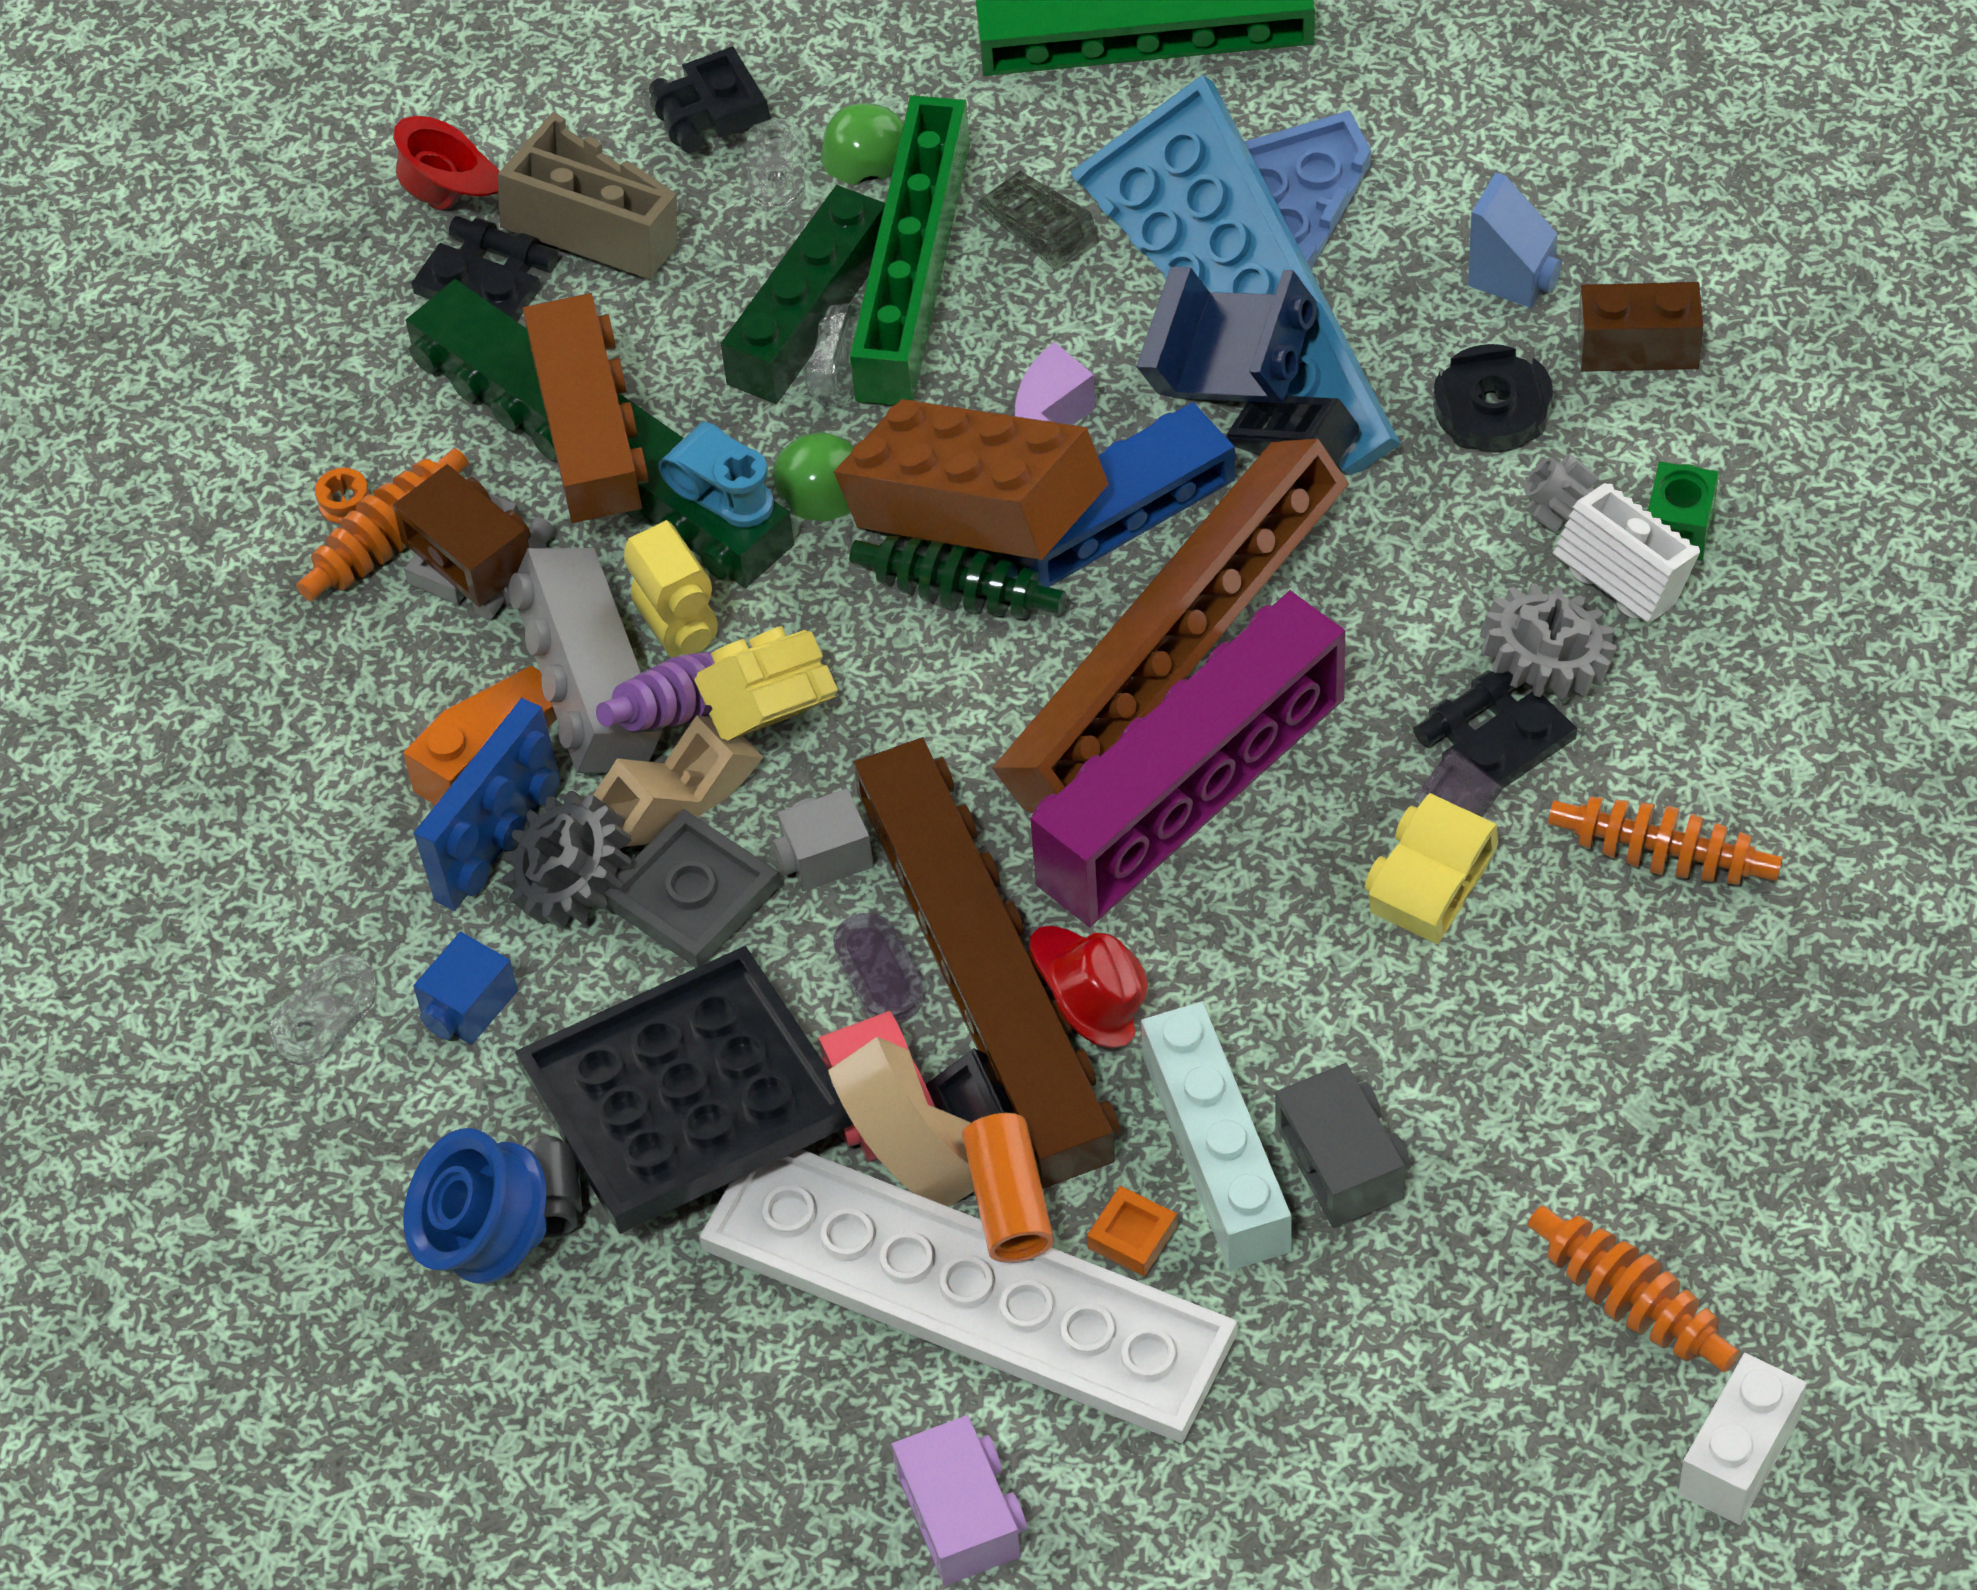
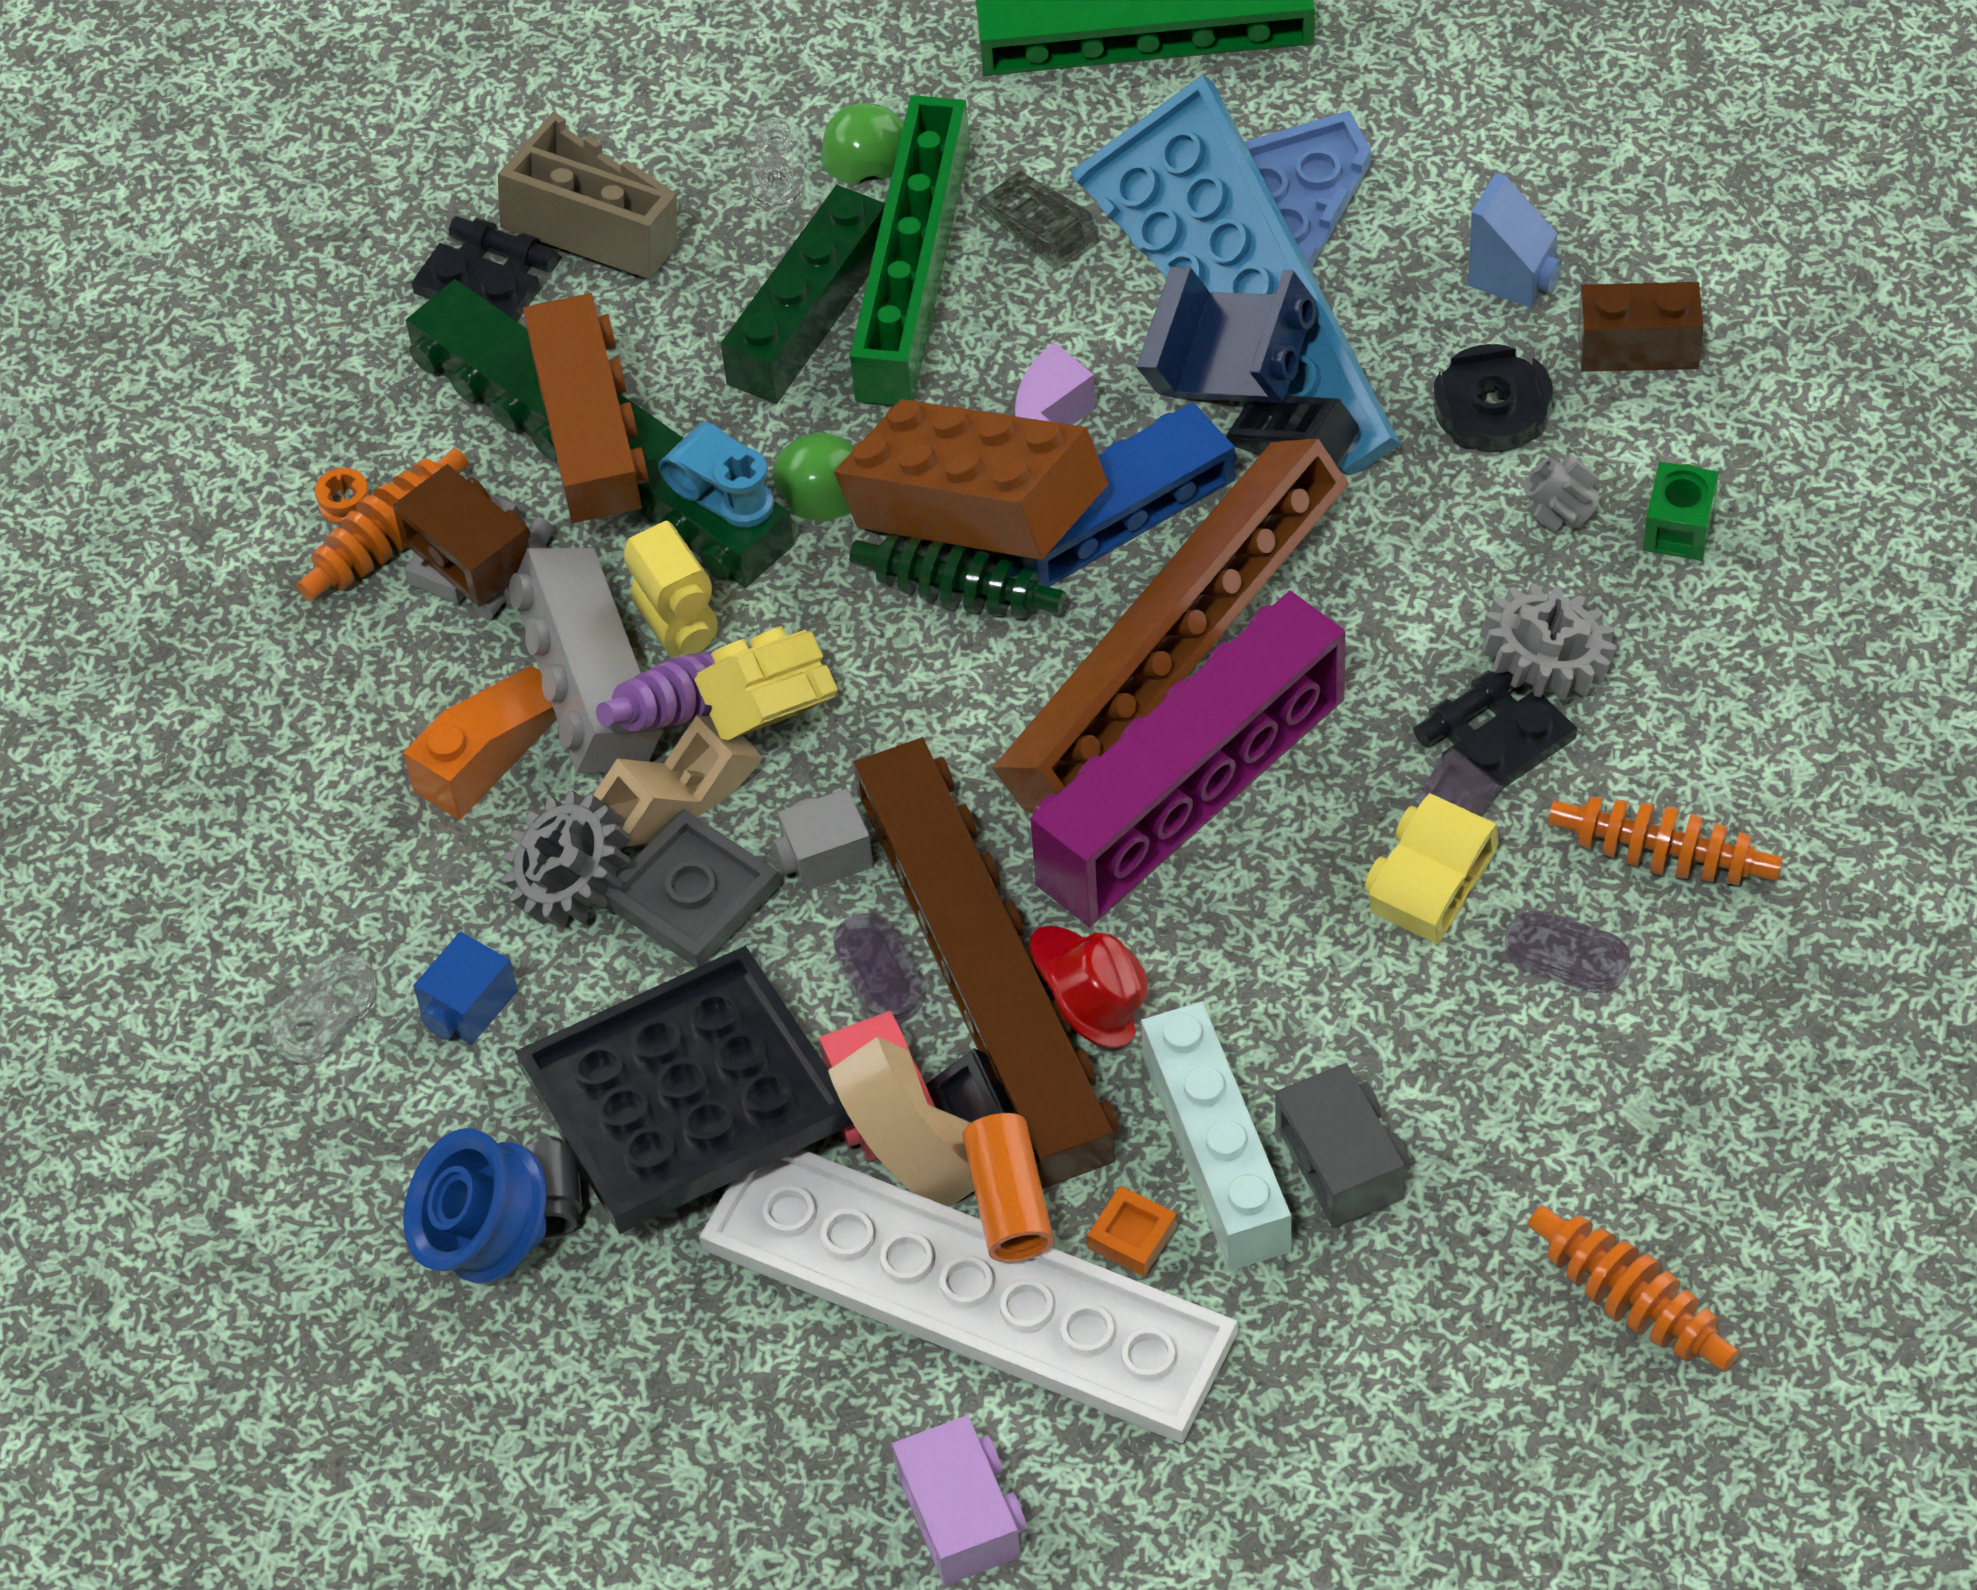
(440, 163): red piece -> none
(486, 804): blue plate -> none
(712, 94): black plate -> none
(829, 371): clear plate -> none
(1567, 952): none -> clear purple tile
(1626, 553): white brick -> none
(1742, 1438): white brick -> none

